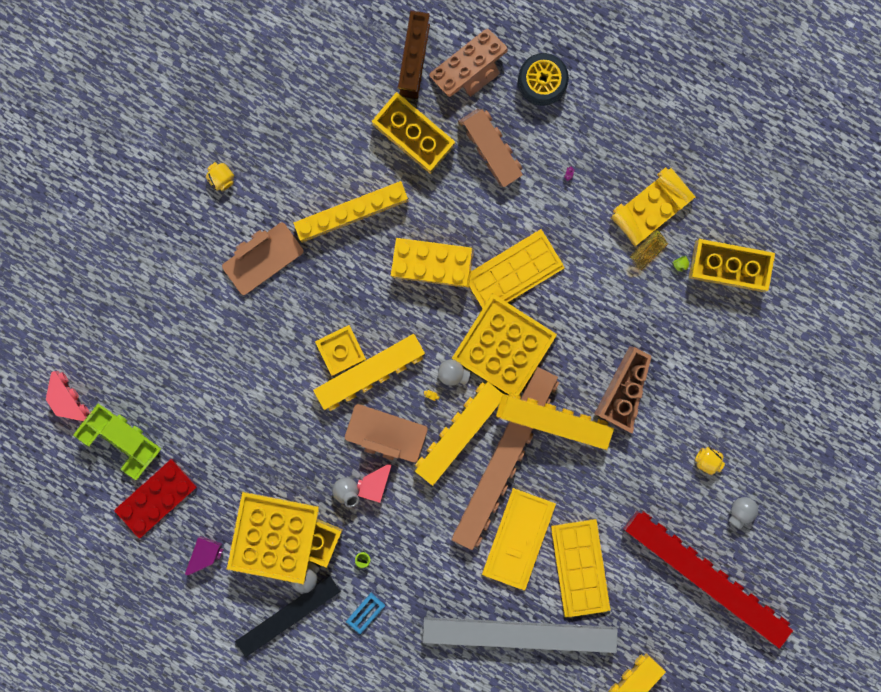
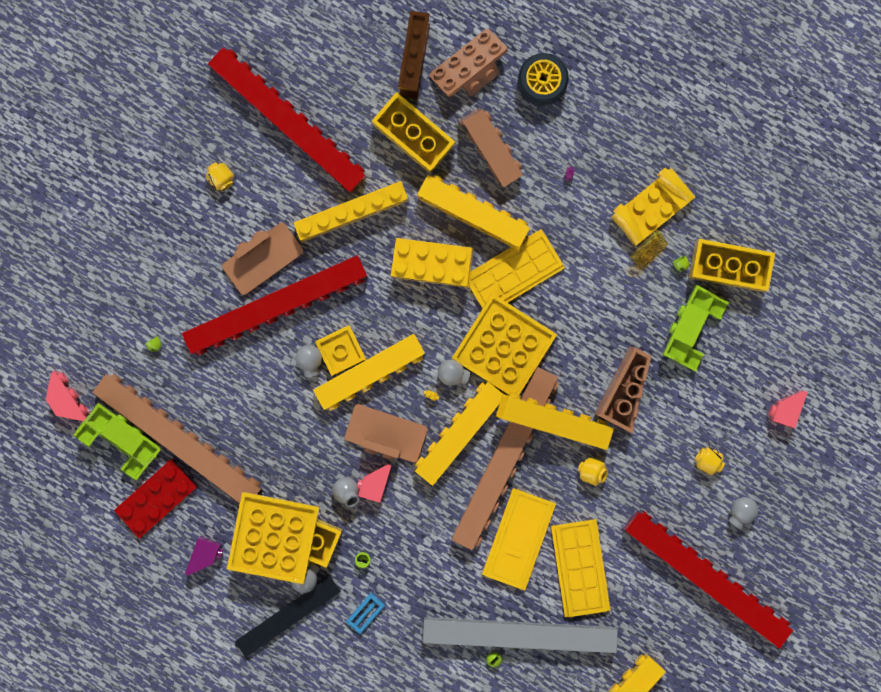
(154, 344): none -> lime hinge
(175, 438): none -> nougat brick
(275, 305): none -> red brick
(290, 123): none -> red brick
(309, 359): none -> light grey piece
(473, 212): none -> yellow brick
(490, 657): none -> lime hinge
(593, 471): none -> yellow head
(689, 324): none -> lime bracket
(788, 409): none -> coral slope

